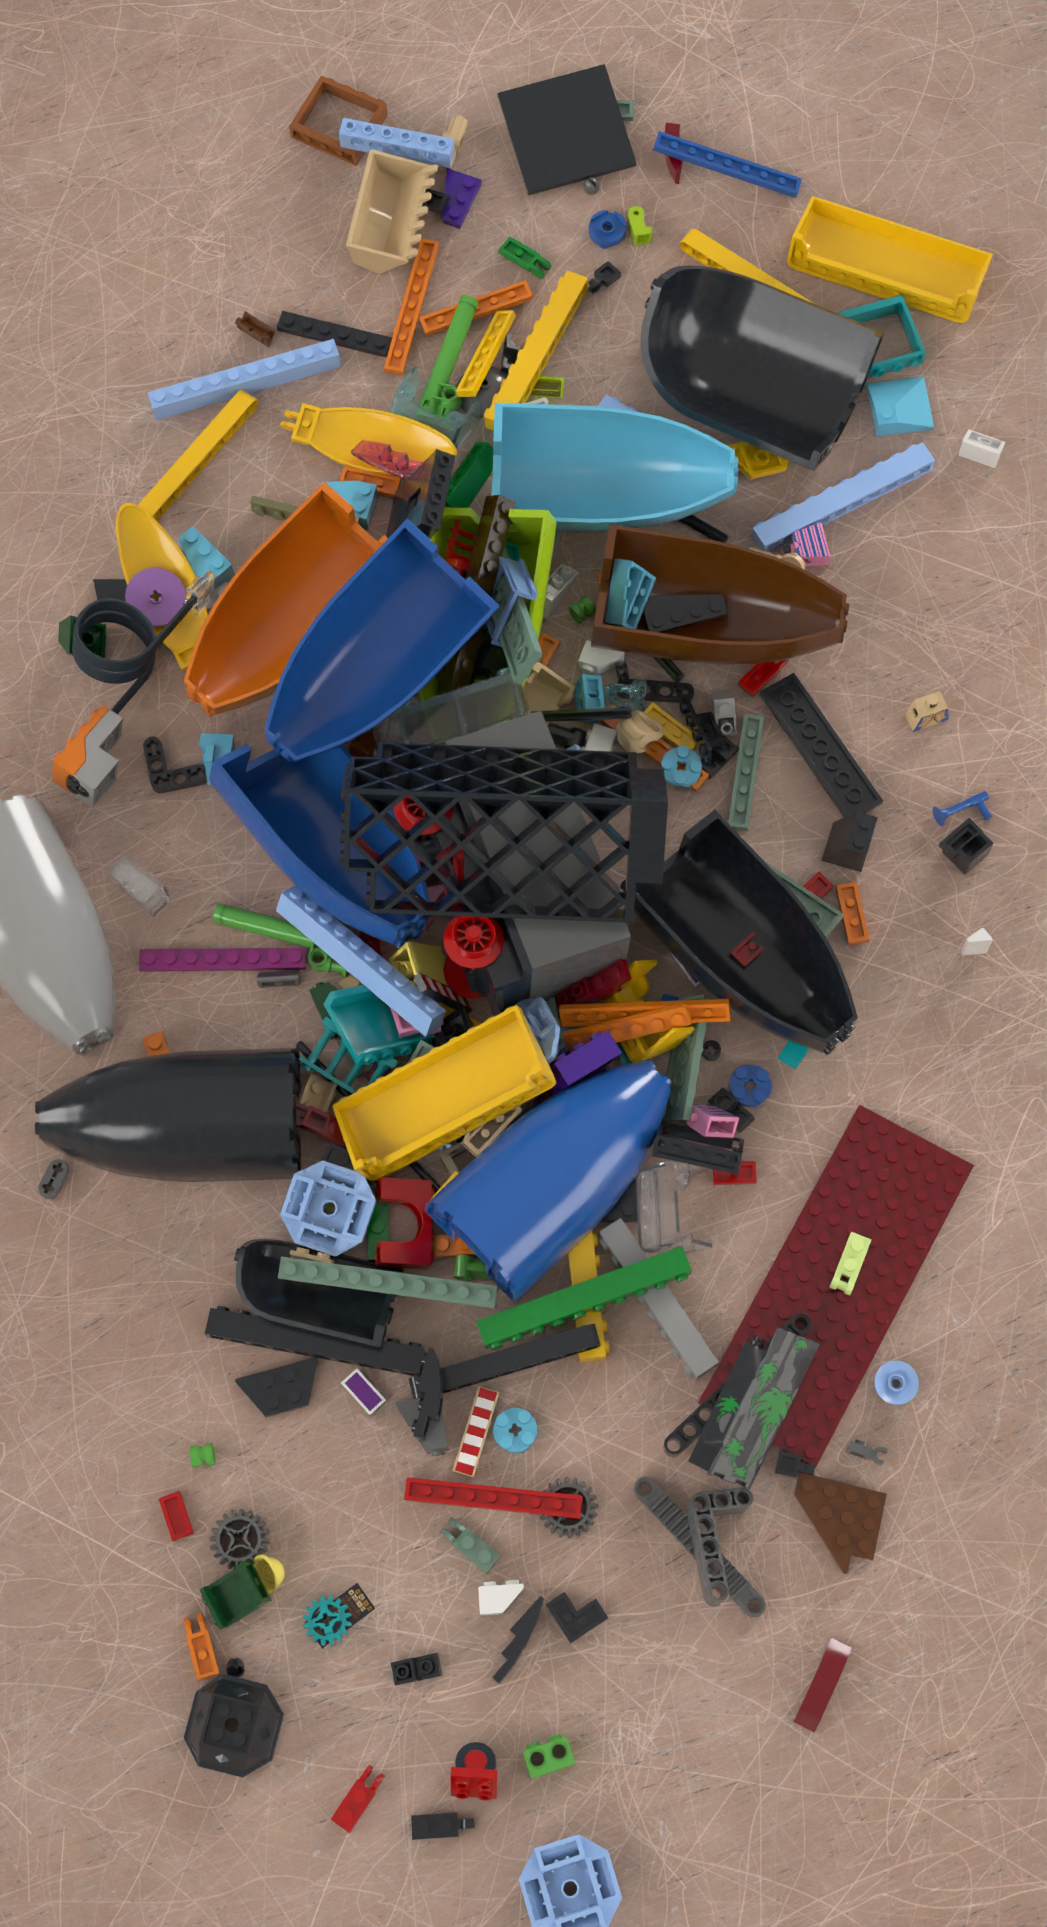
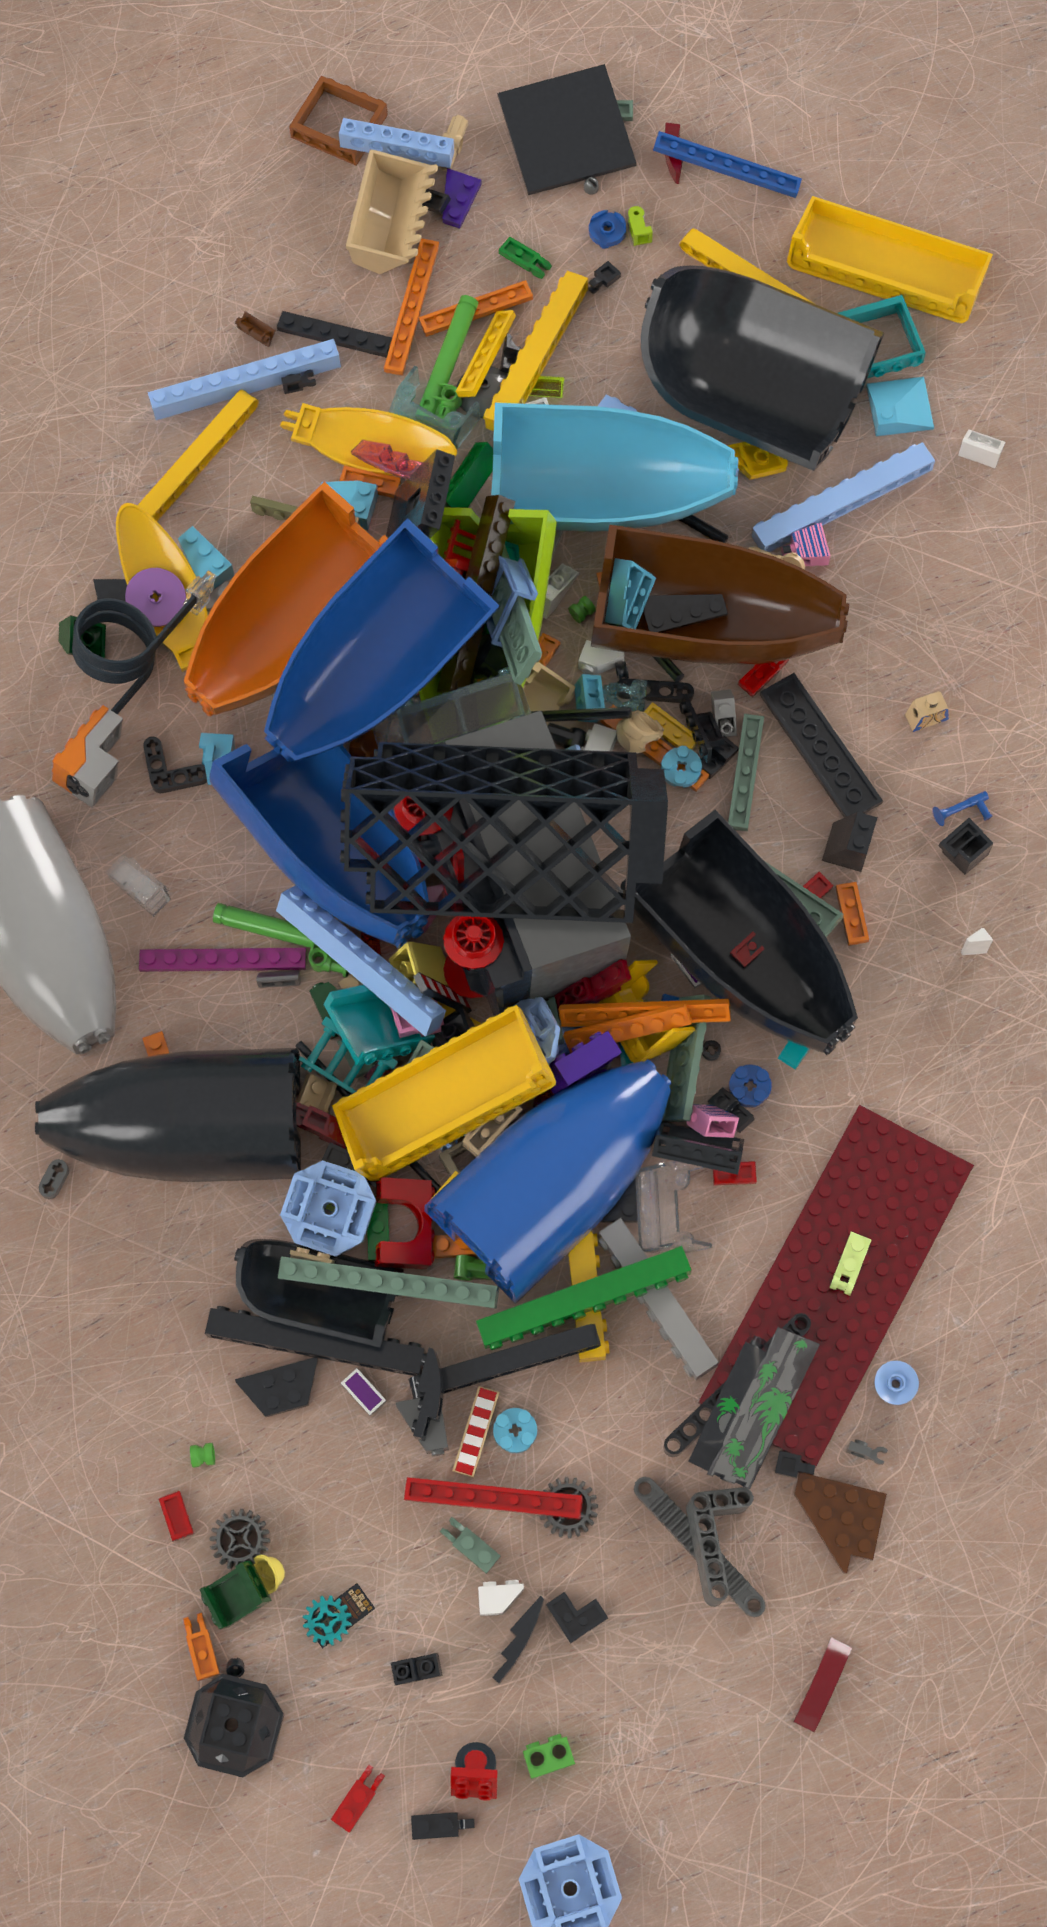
(295, 383): none -> black plate

